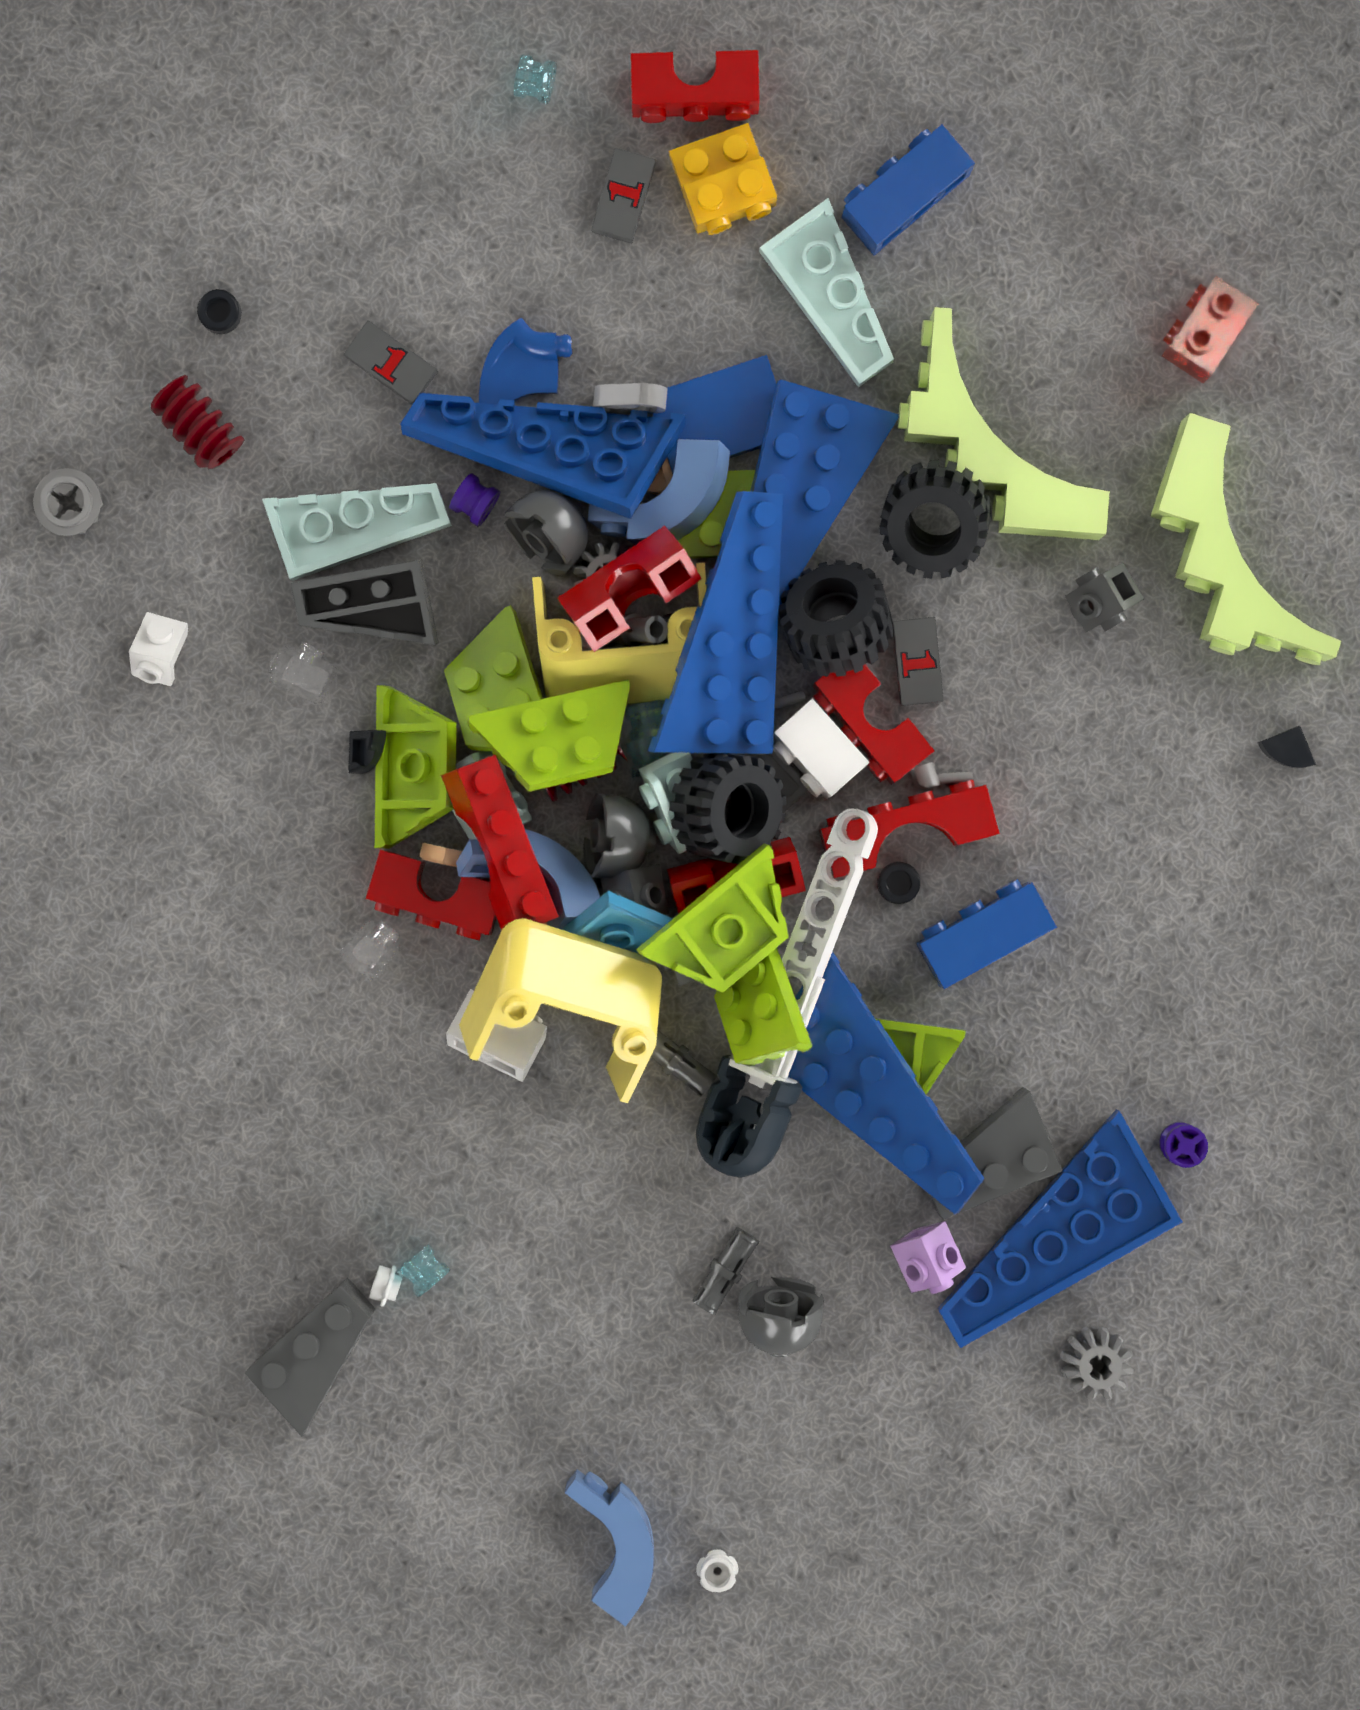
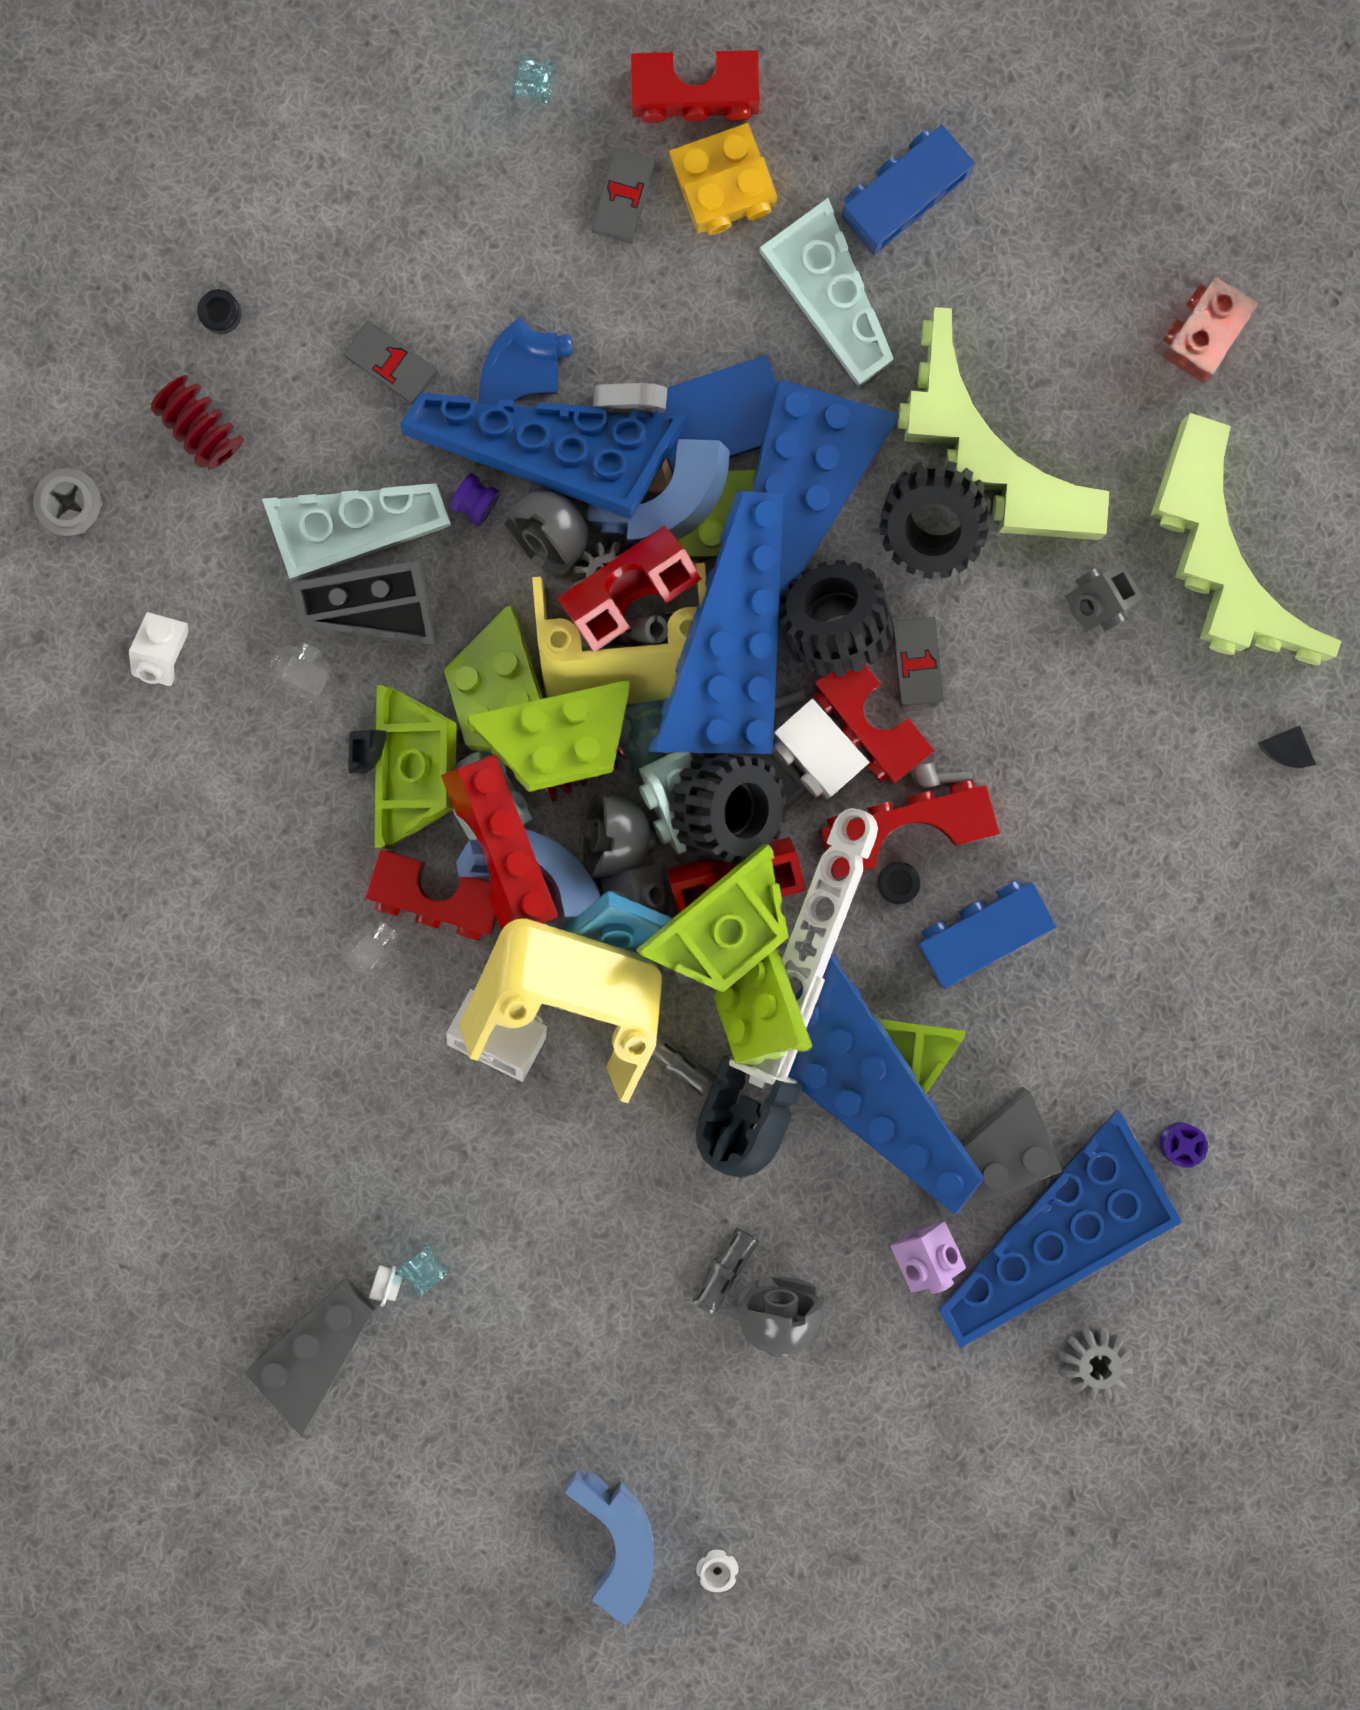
(439, 854): light nougat tile -> none

